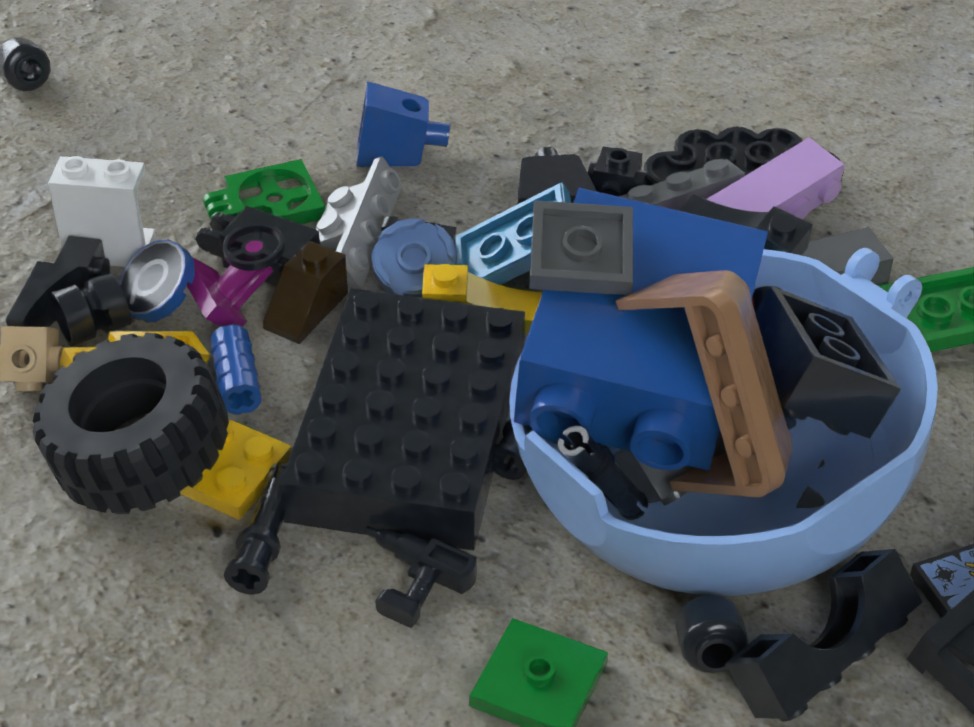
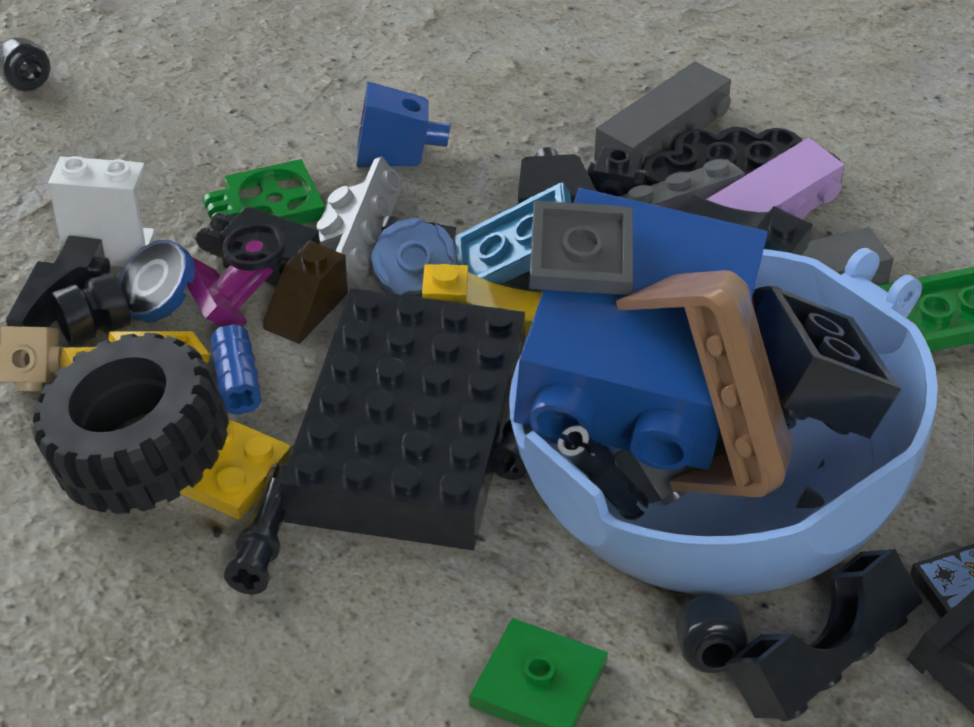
(429, 564): black piece -> none
(658, 118): none -> dark grey brick

